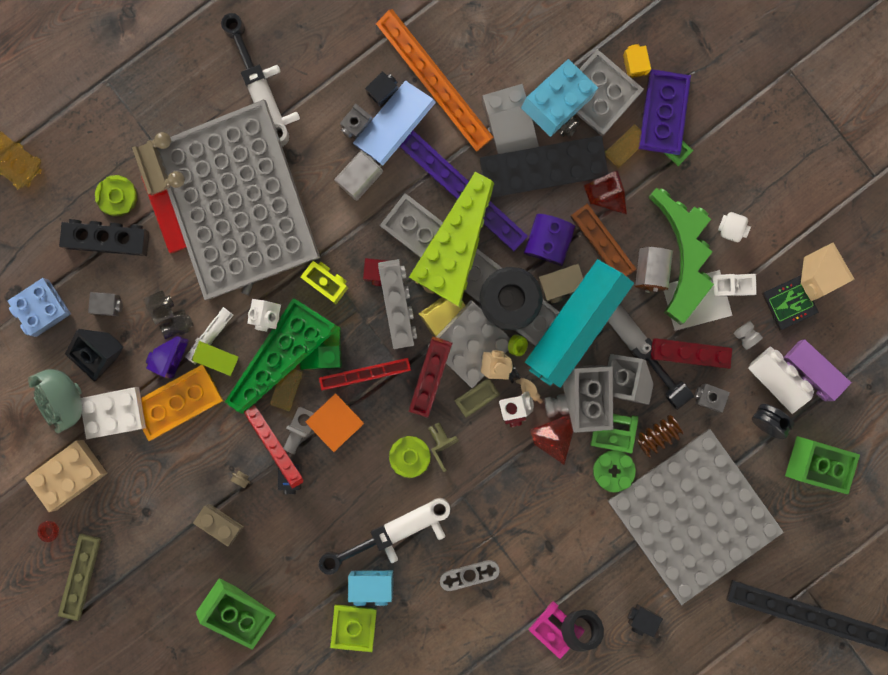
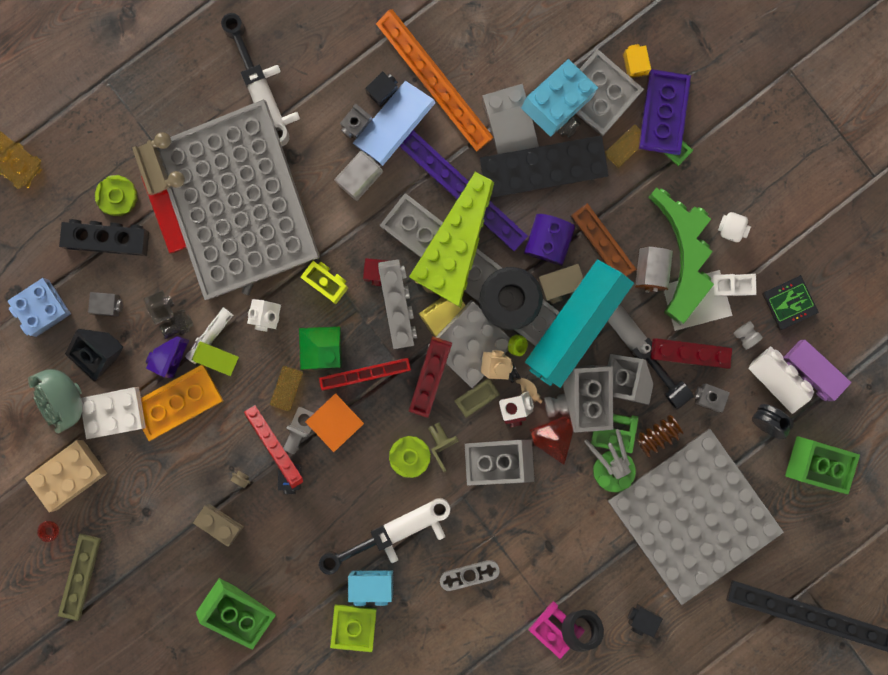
(295, 337): green wing -> none
(499, 462): none -> light grey slope
(607, 192): clear red slope -> none
(619, 466): none -> light grey plant
(824, 272): tan slope -> none

